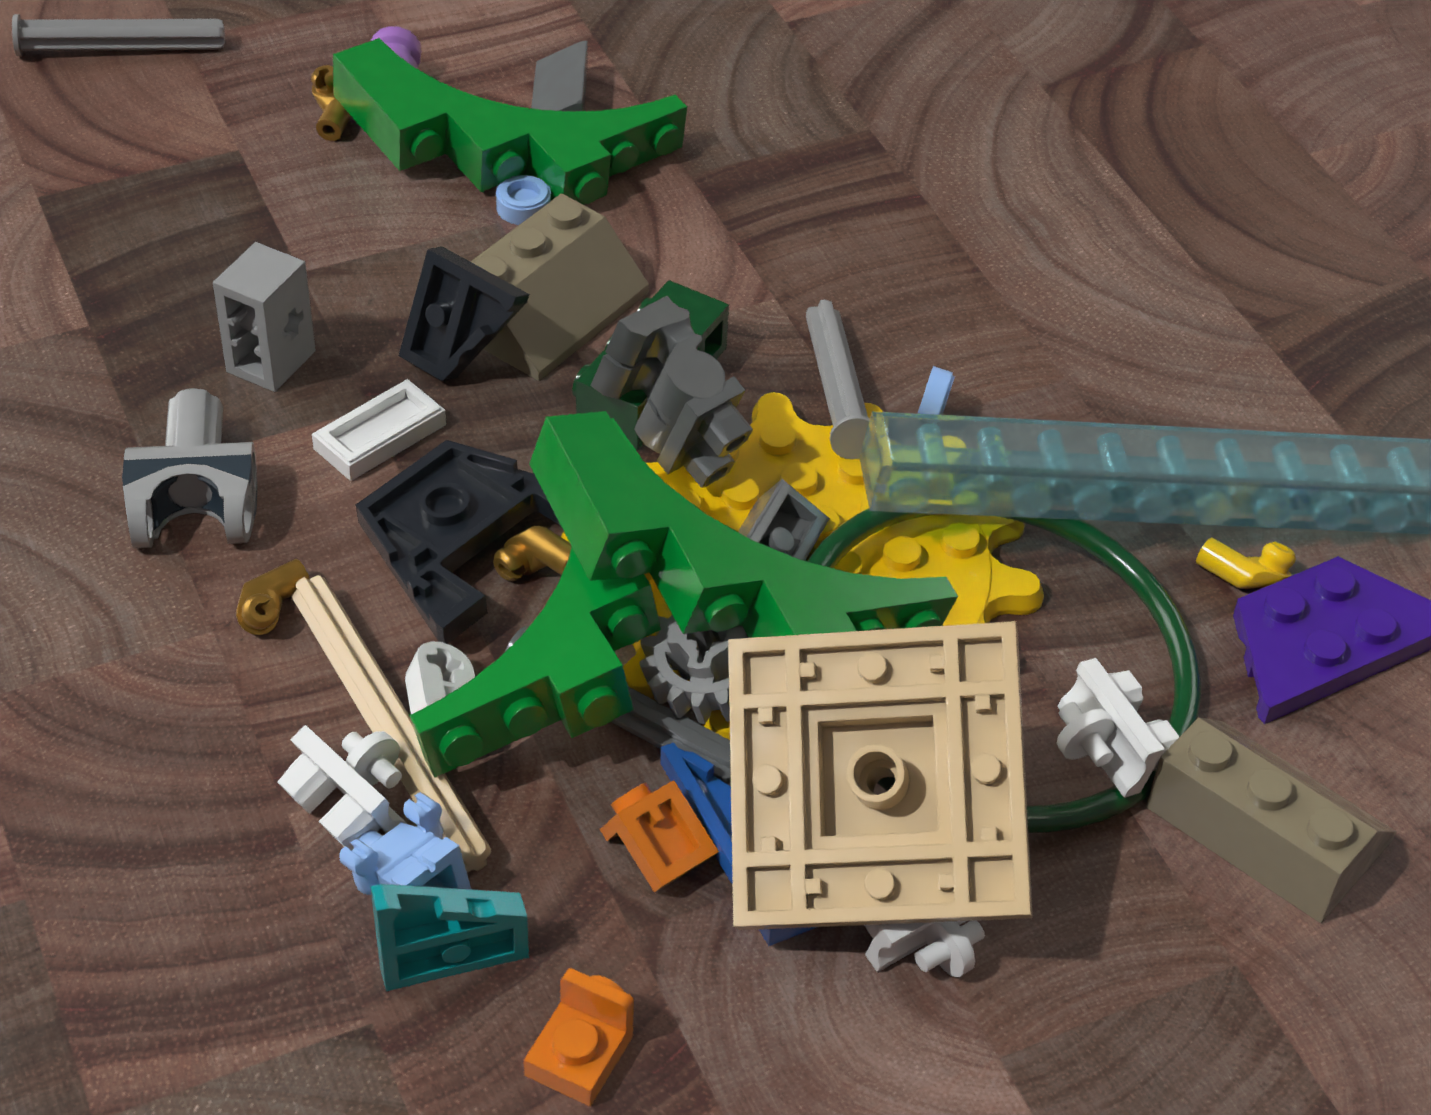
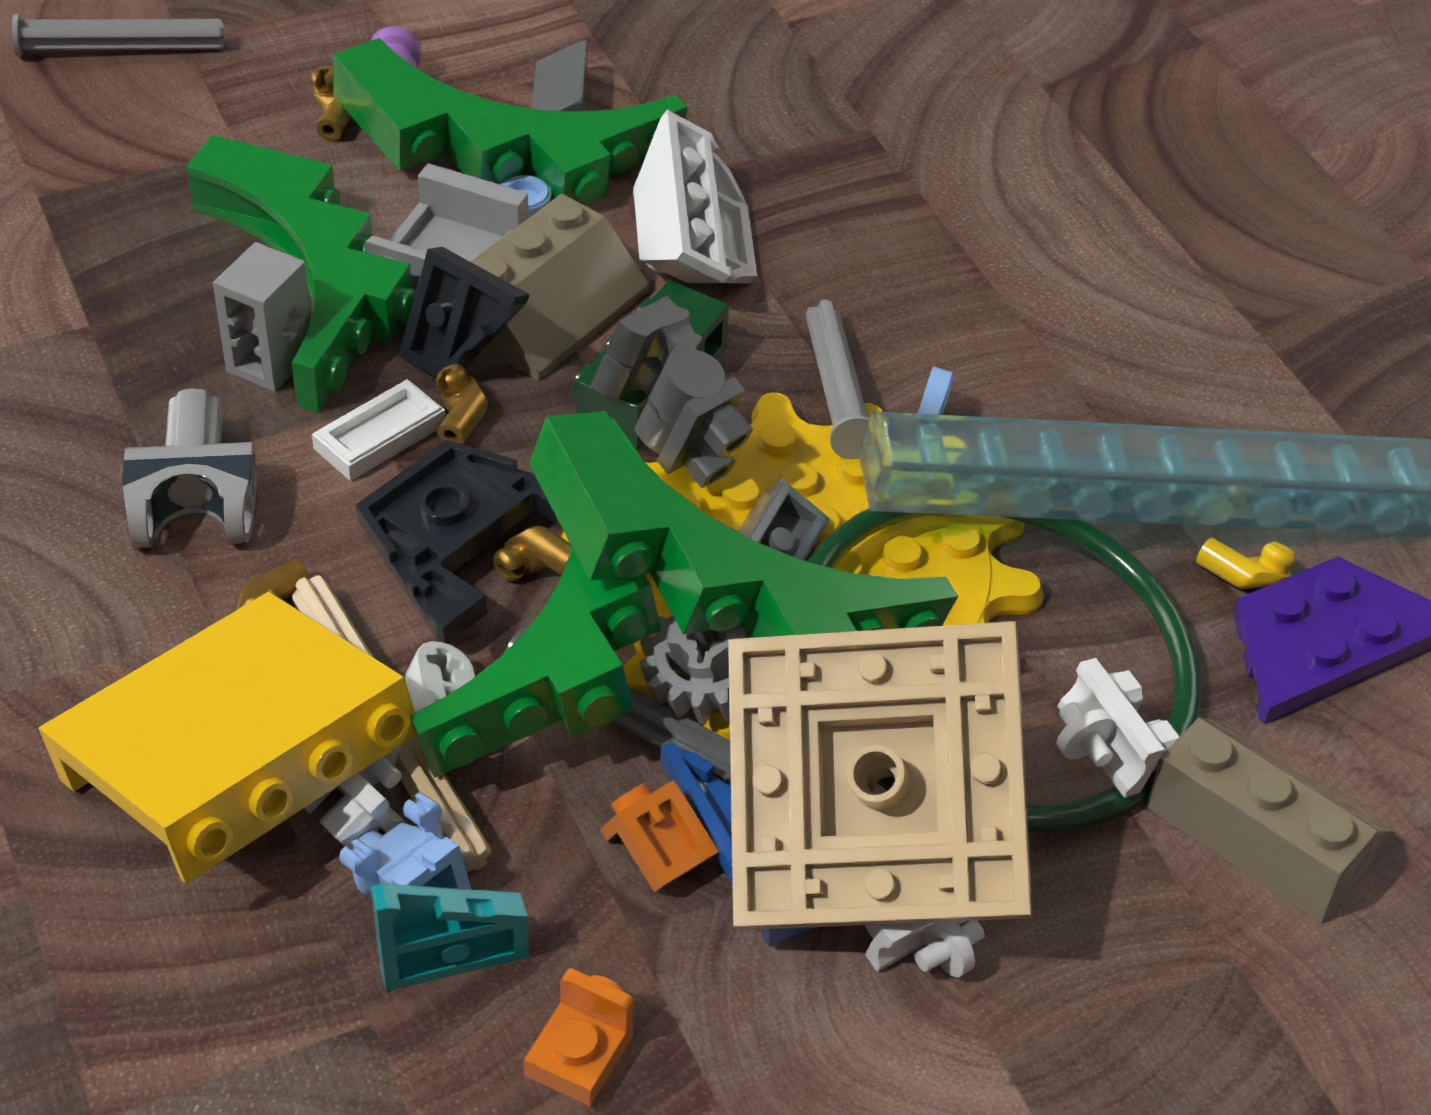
(233, 730): none -> yellow panel
(298, 212): none -> green arch
(453, 214): none -> light grey panel
(464, 402): none -> pearl gold arm
(691, 209): none -> white wedge

